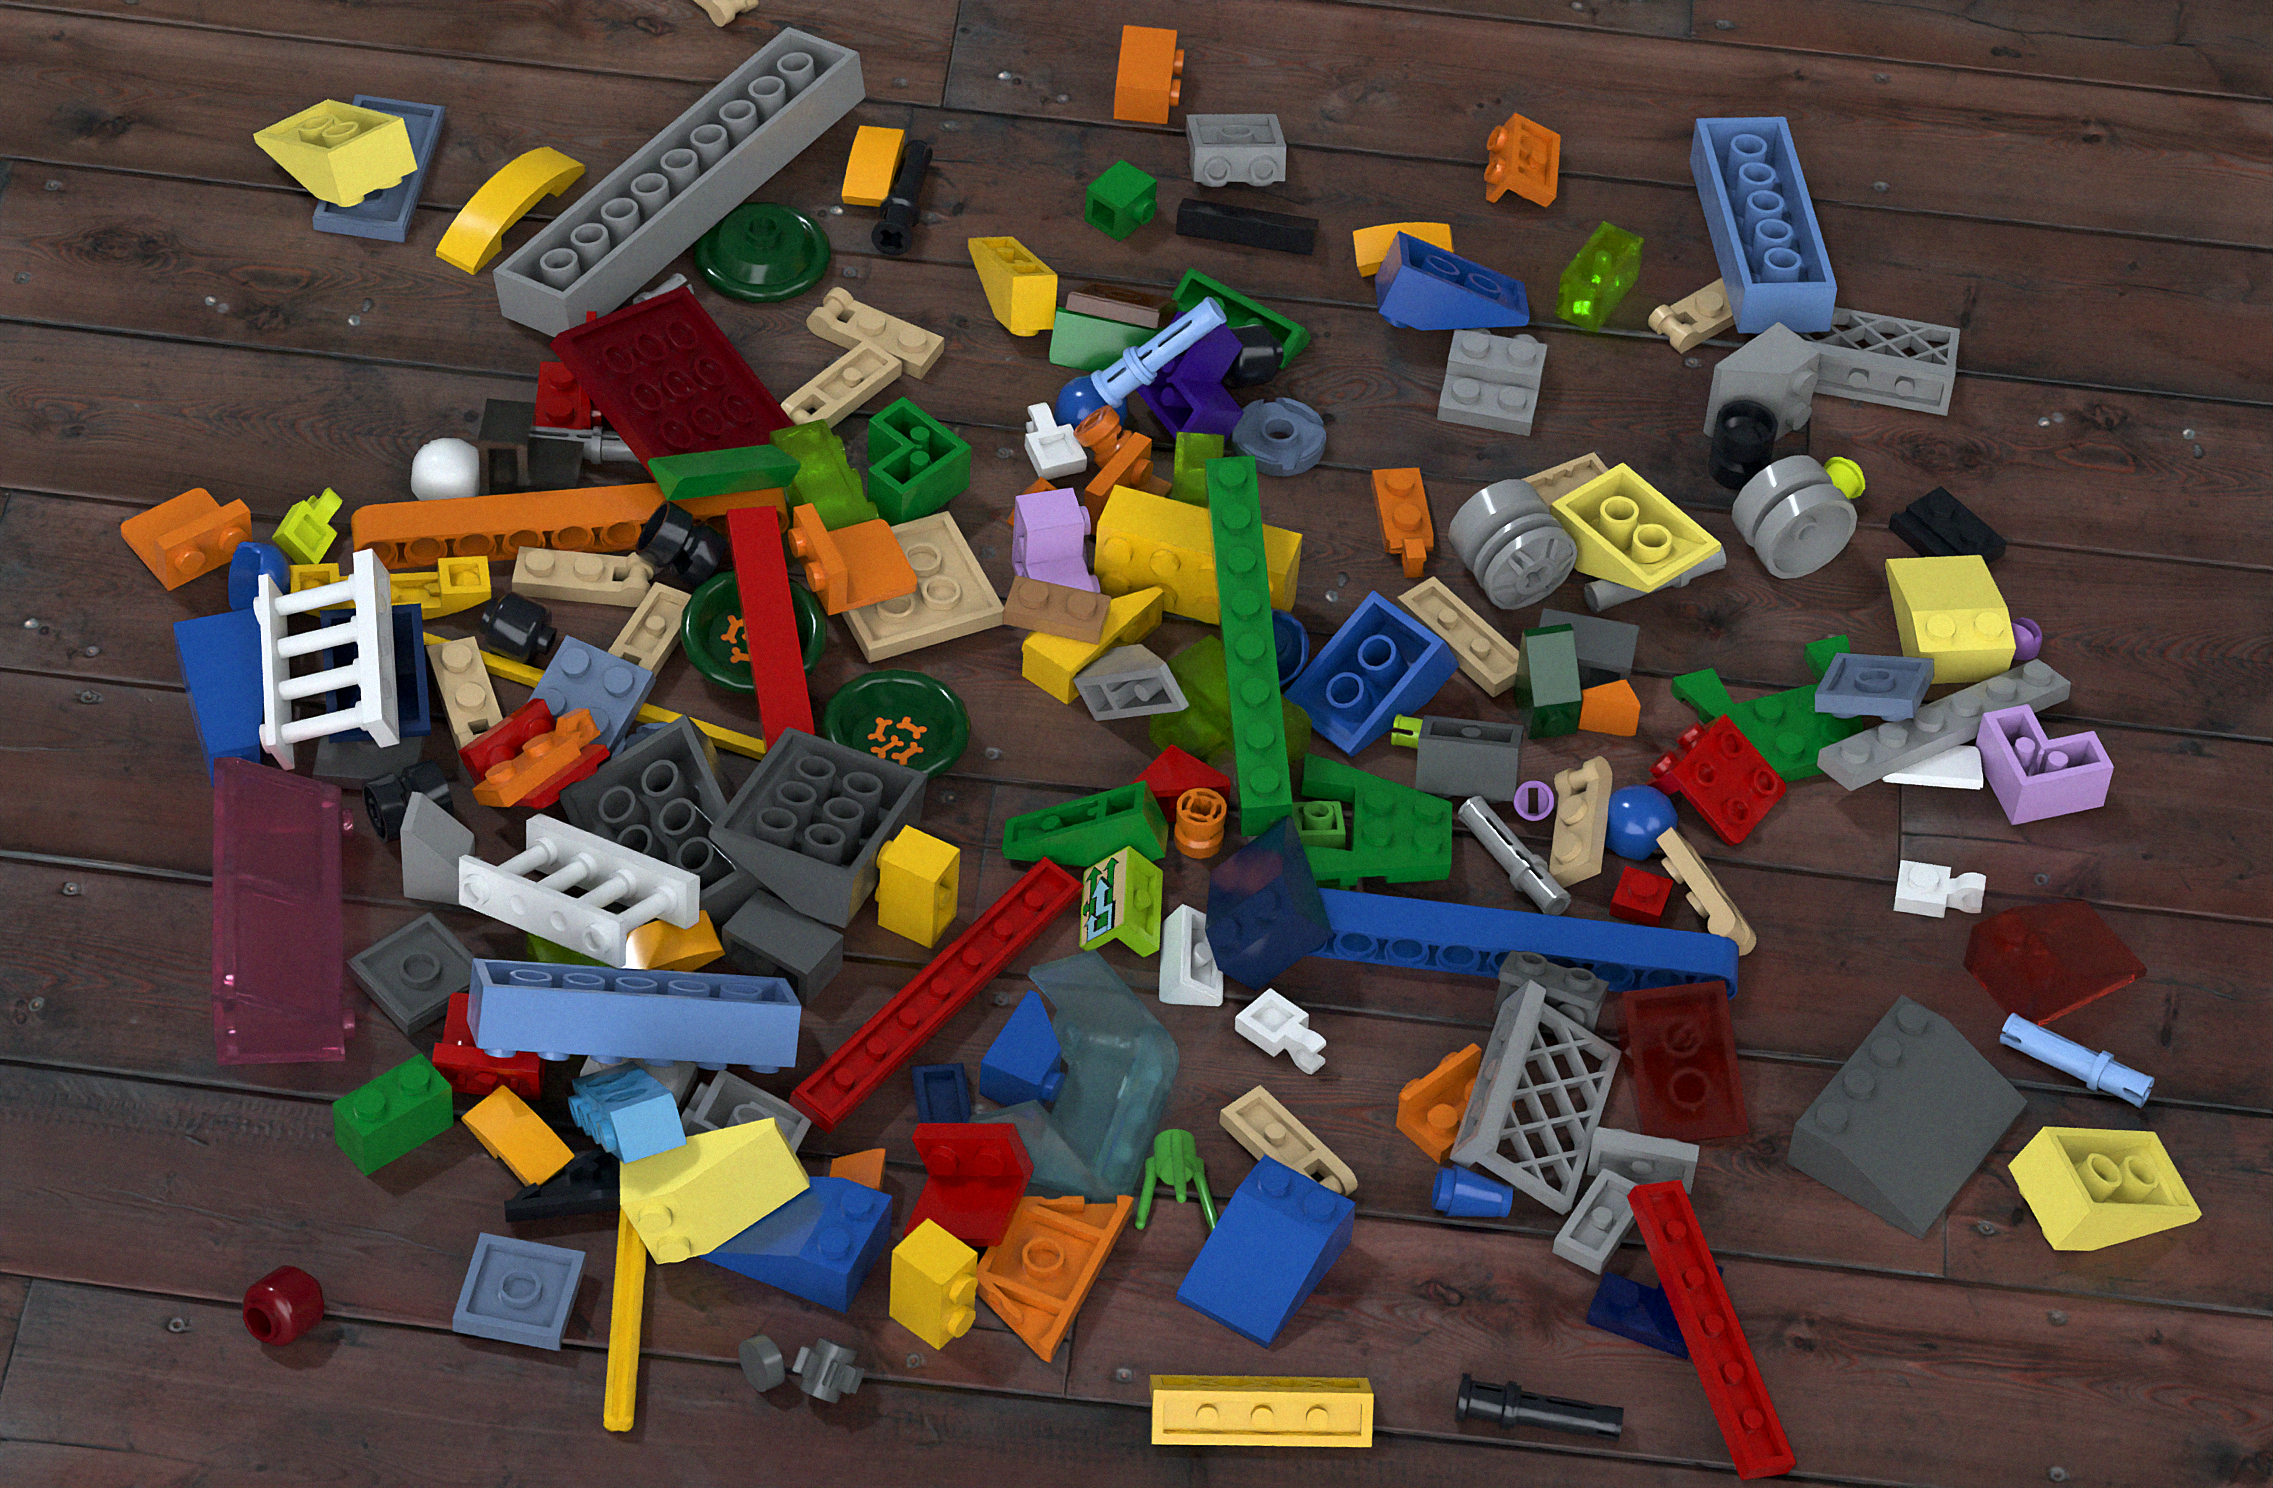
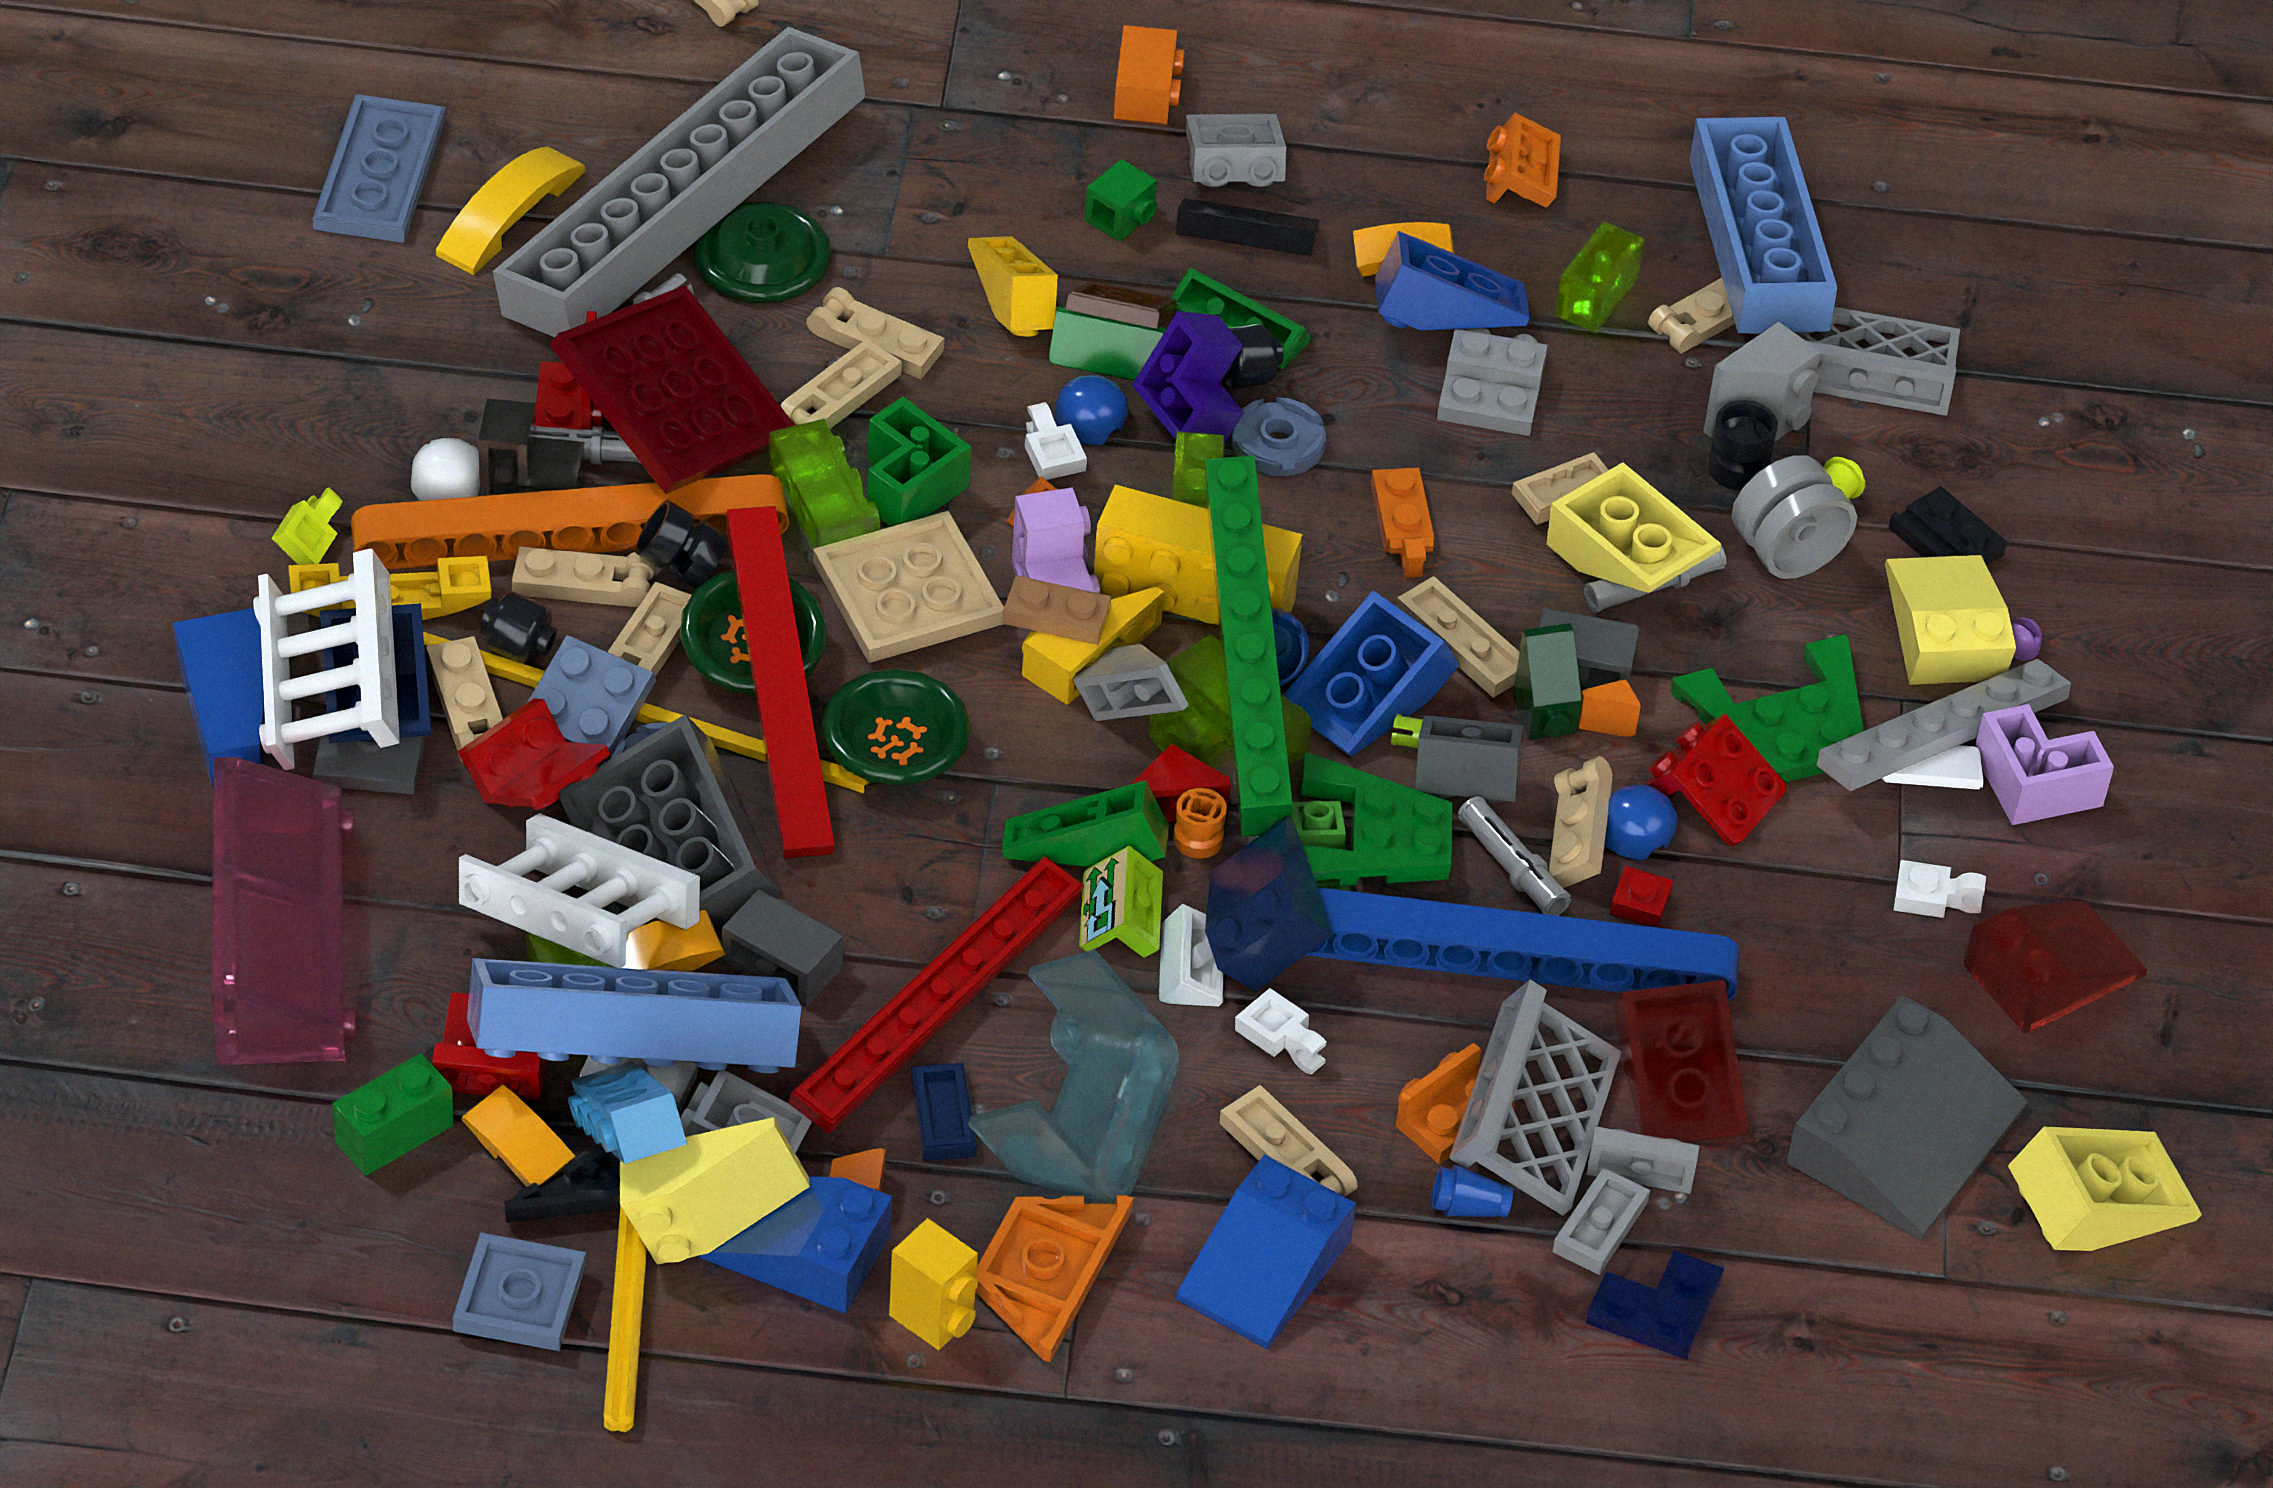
(188, 536): orange bracket -> none
(247, 564): blue hair -> none
(283, 1306): dark red head -> none
(341, 150): light yellow slope -> none
(384, 801): black wheel -> none
(414, 972): dark grey plate -> none
(432, 851): light grey slope -> none
(540, 760): orange hinge -> none
(723, 471): green slope -> none
(761, 1362): dark grey tile -> none
(817, 822): dark grey slope -> none
(828, 1369): dark grey gear -> none
(851, 563): orange bracket -> none
(872, 165): light orange slope -> none
(901, 209): black pin -> none
(917, 886): yellow brick -> none
(972, 1179): red bracket -> none
(1023, 1058): blue slope -> none
(1102, 434): orange wheel -> none
(1129, 469): orange bracket -> none
(1141, 364): light blue pin -> none
(1175, 1164): bright green plant -> none
(1261, 1411): yellow fence -> none
(1512, 544): light grey wheel -> none
(1512, 1406): black pin -> none
(1545, 800): medium lavender hinge -> none
(1569, 991): dark grey bracket -> none
(1706, 892): tan plate -> none
(1711, 1330): red plate -> none
(1874, 686): sand blue plate -> none
(2096, 1069): light blue pin -> none

